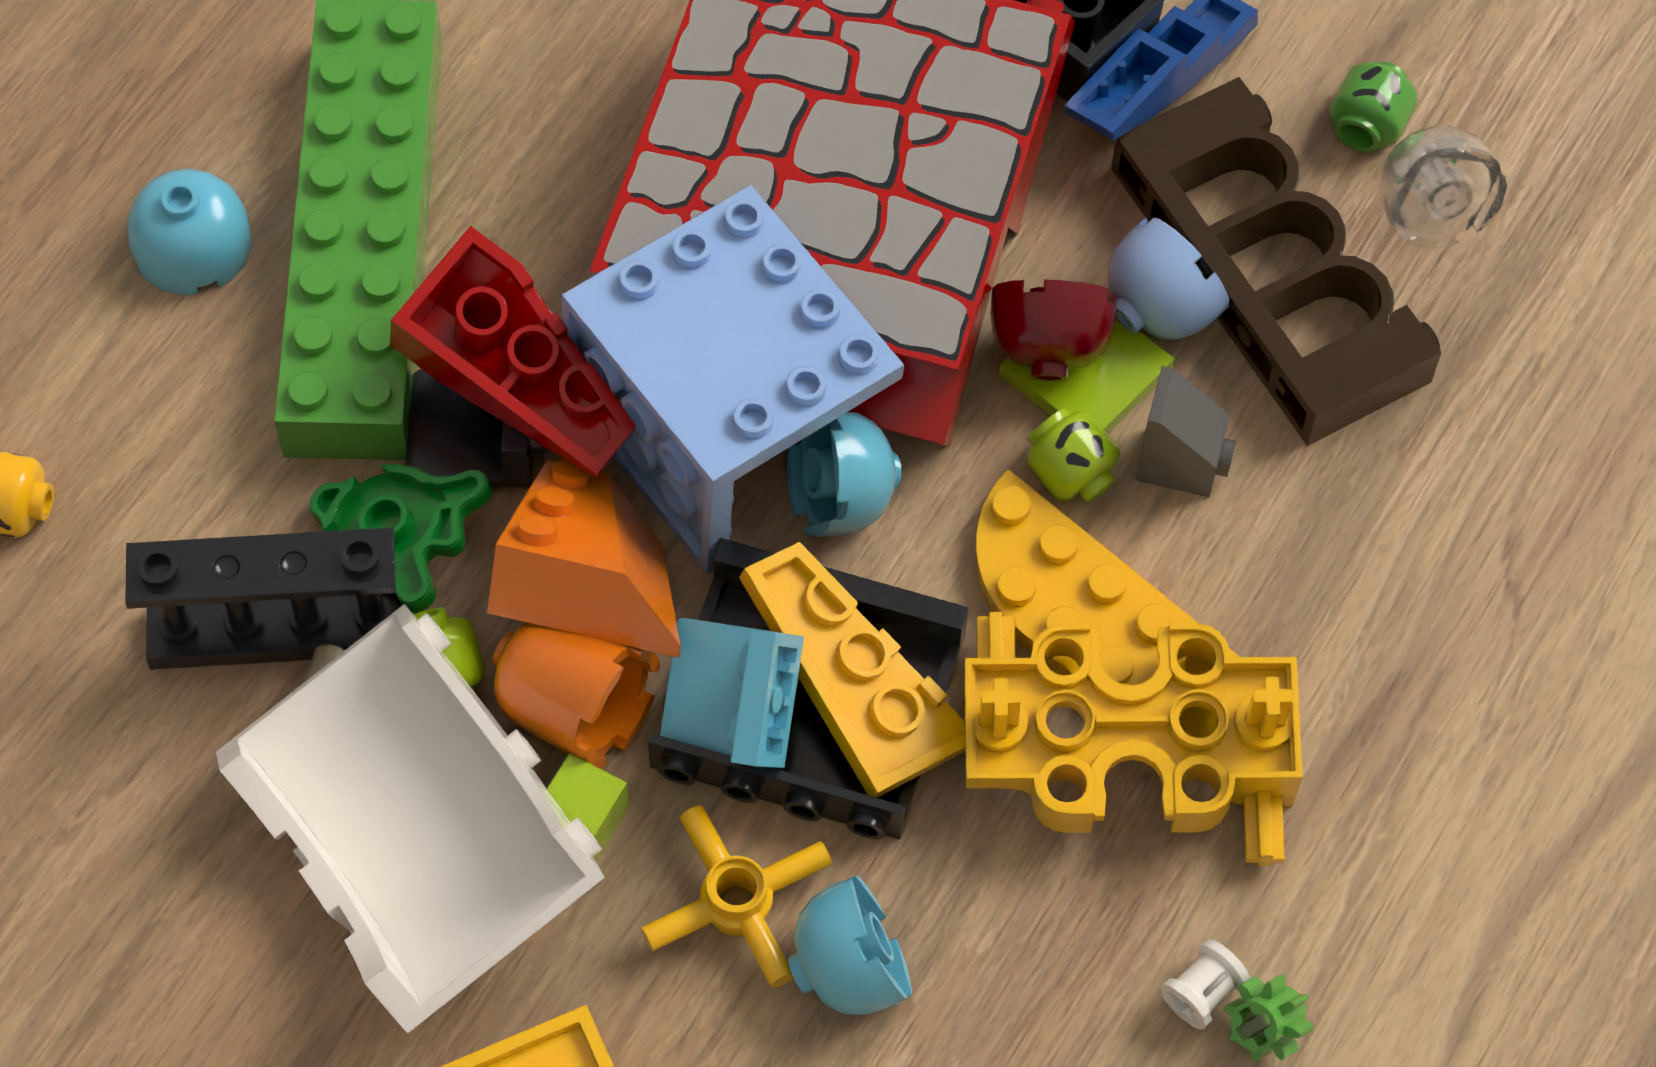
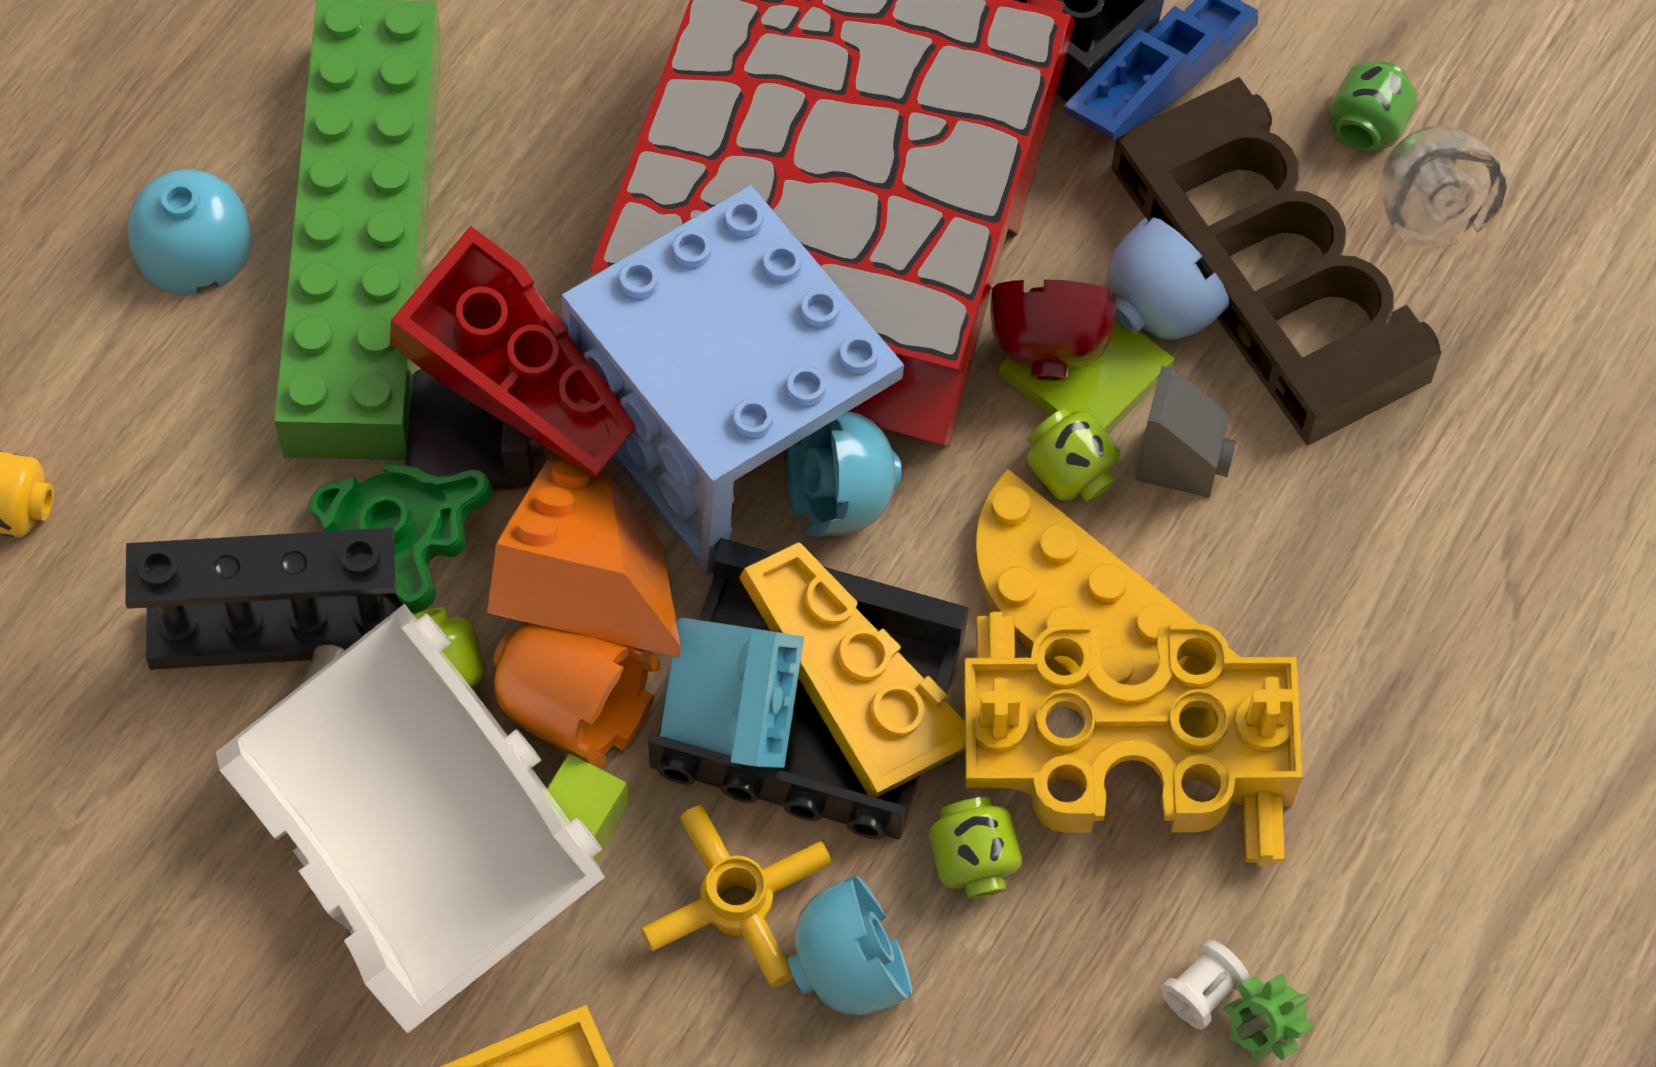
(975, 847): none -> lime head

